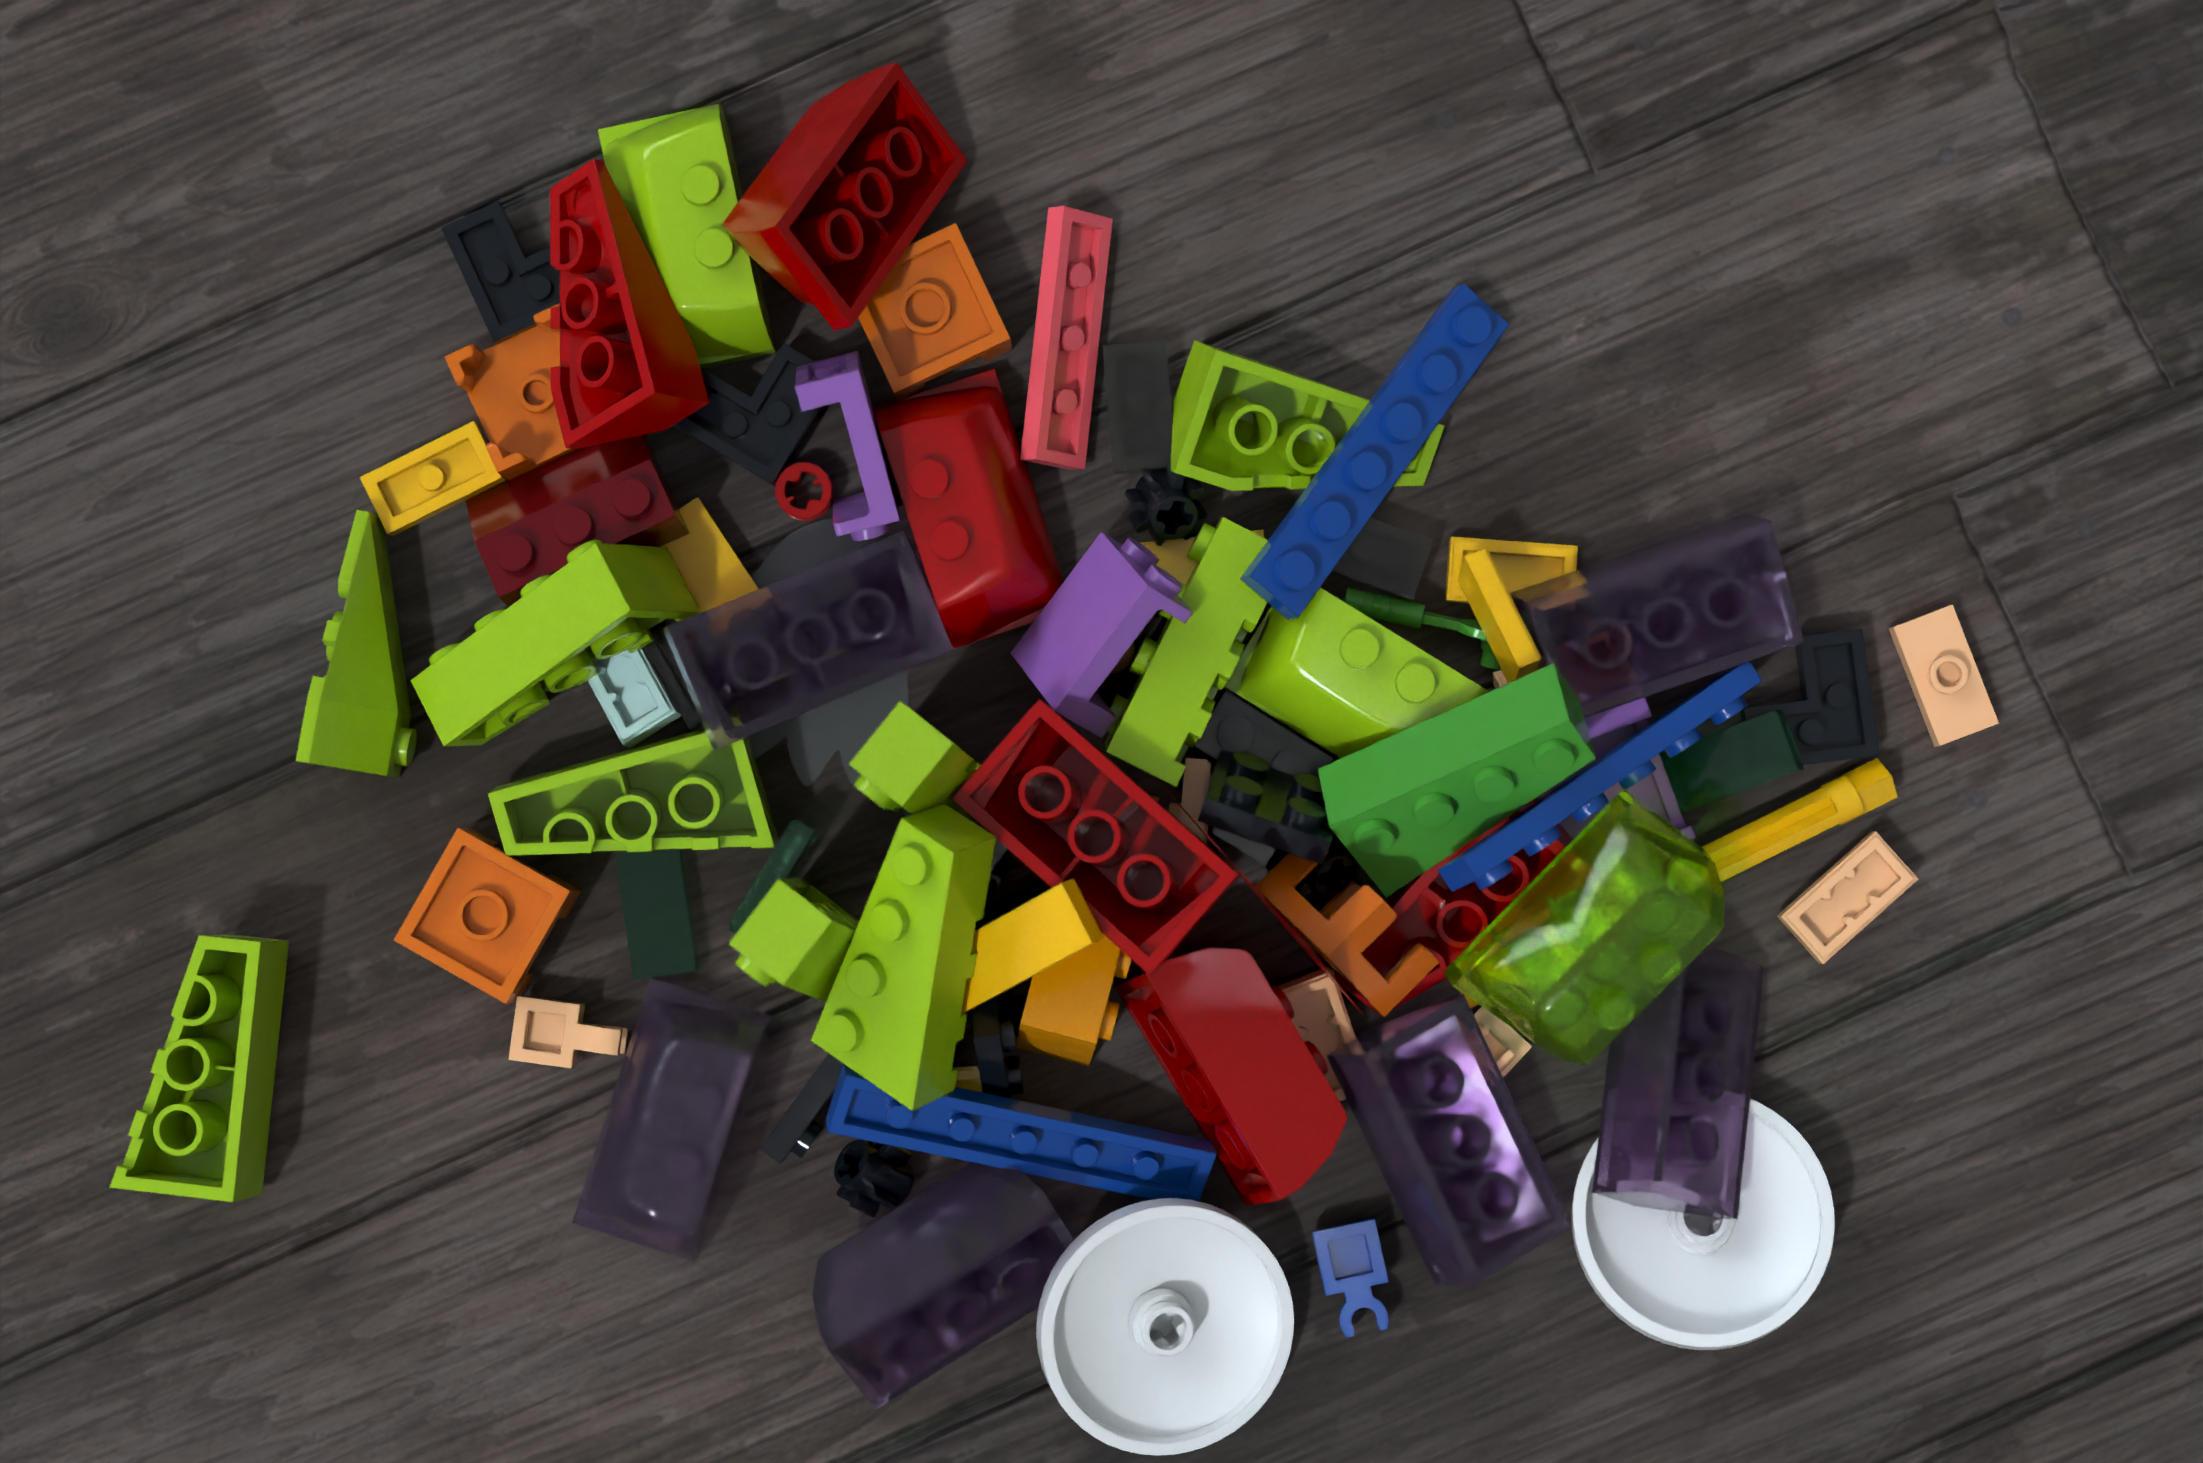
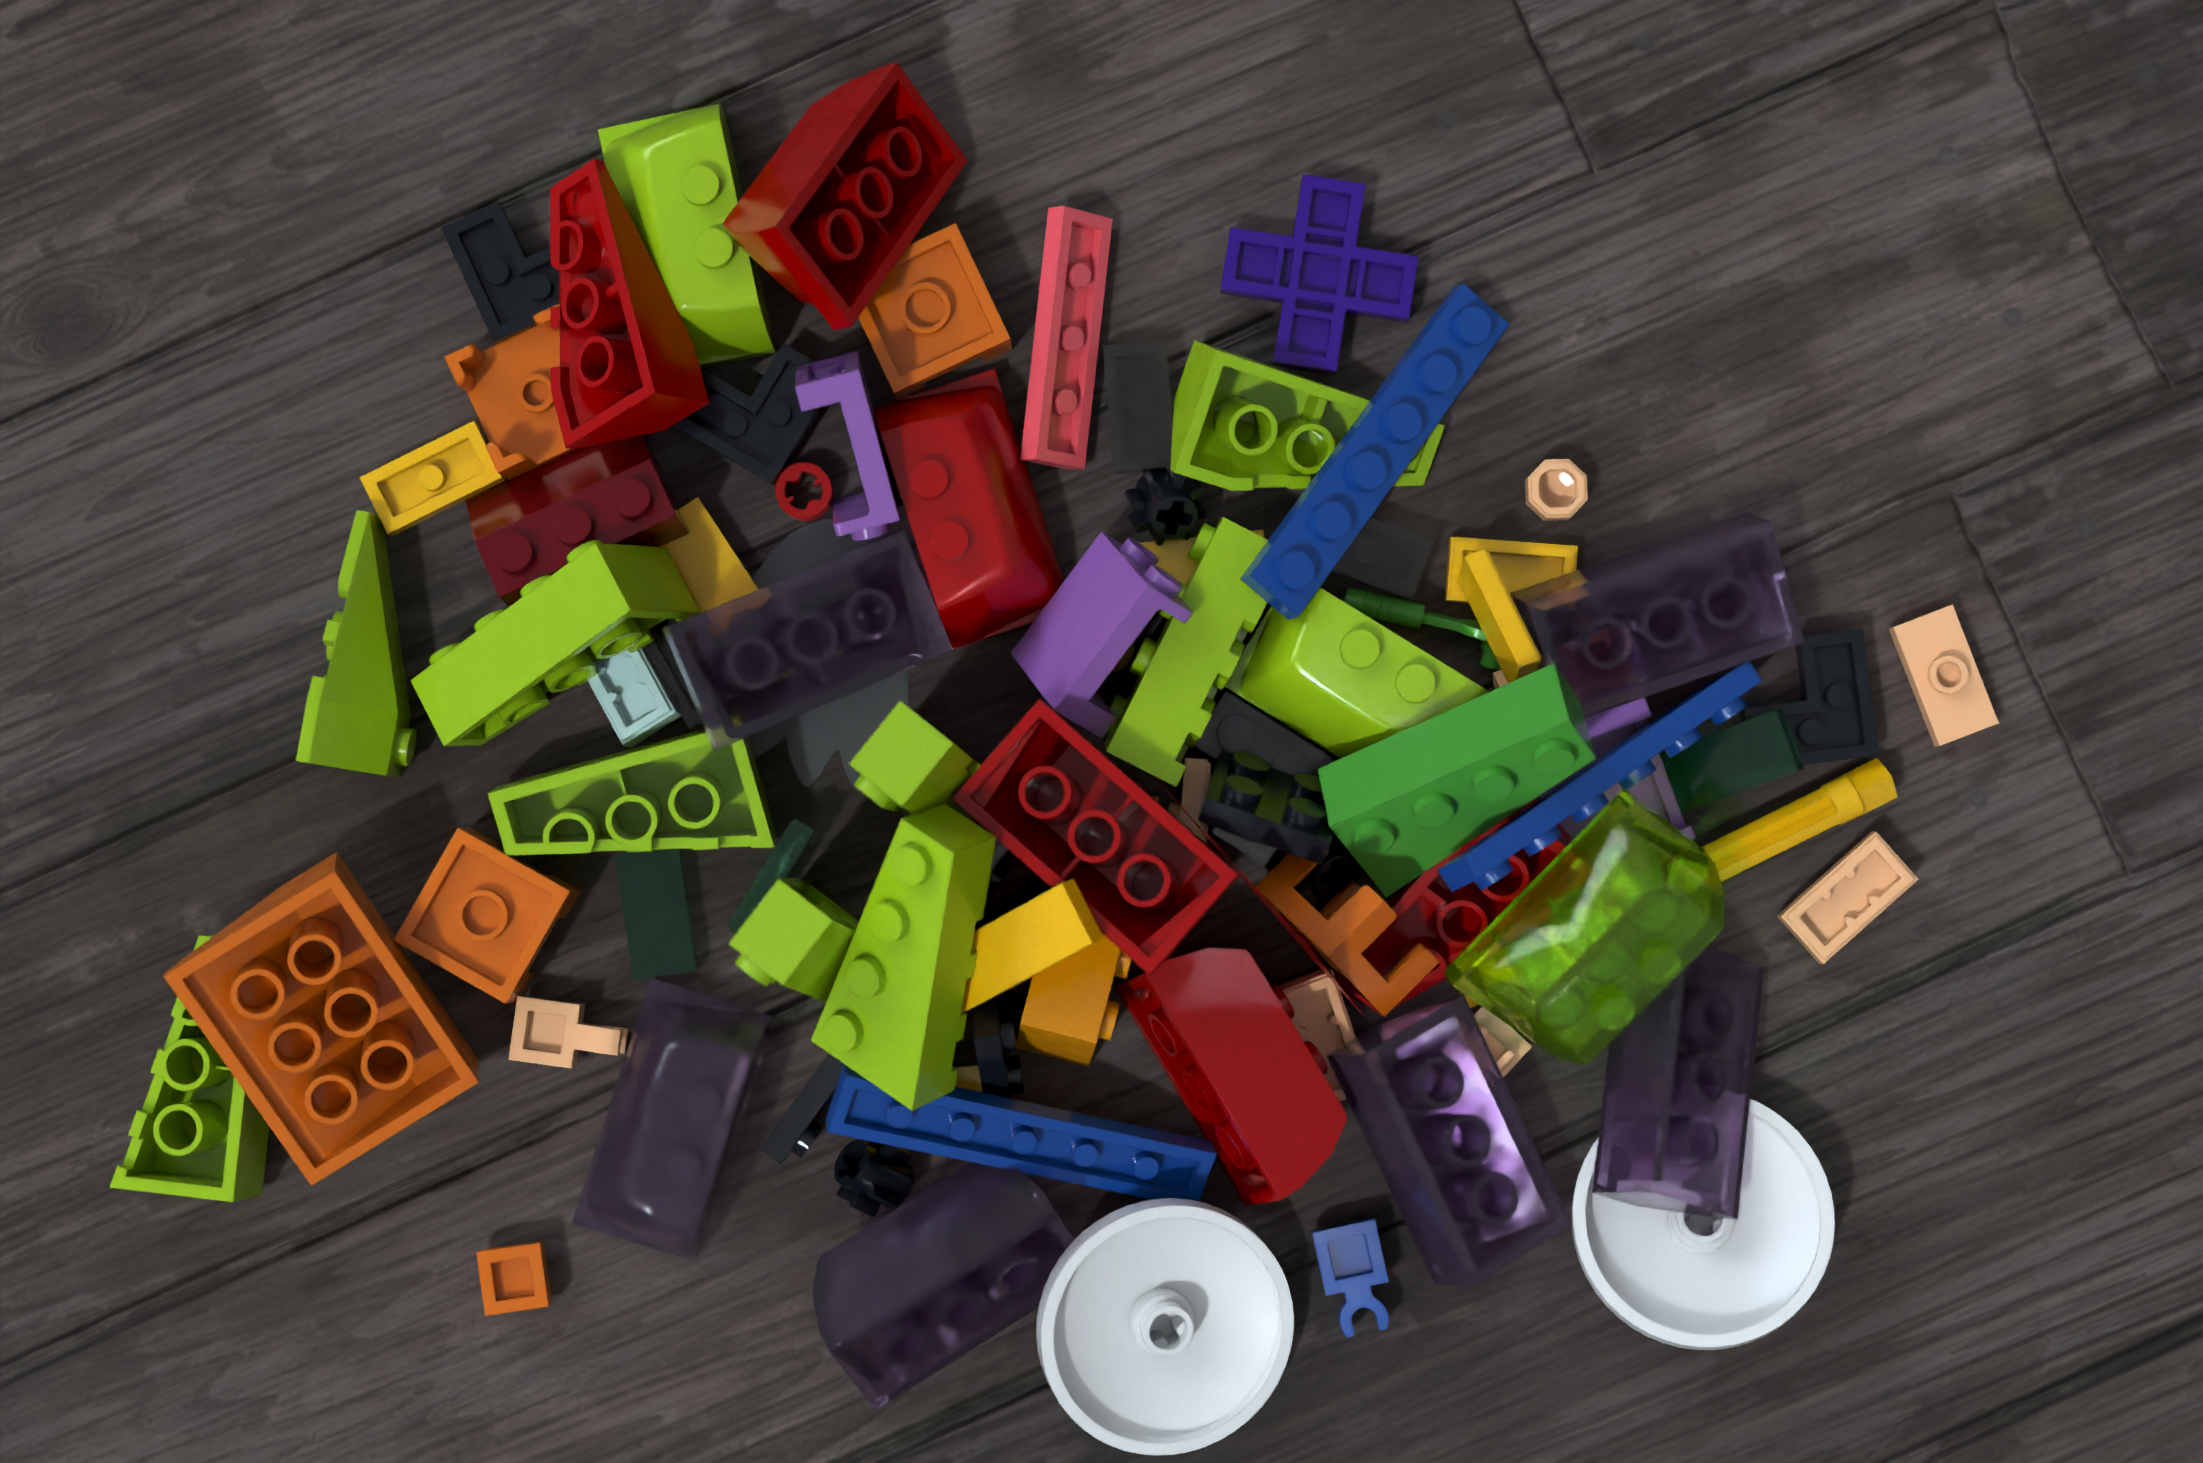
(324, 1020): none -> orange slope
(514, 1278): none -> orange plate
(1319, 274): none -> dark purple plate
(1556, 489): none -> light nougat tile

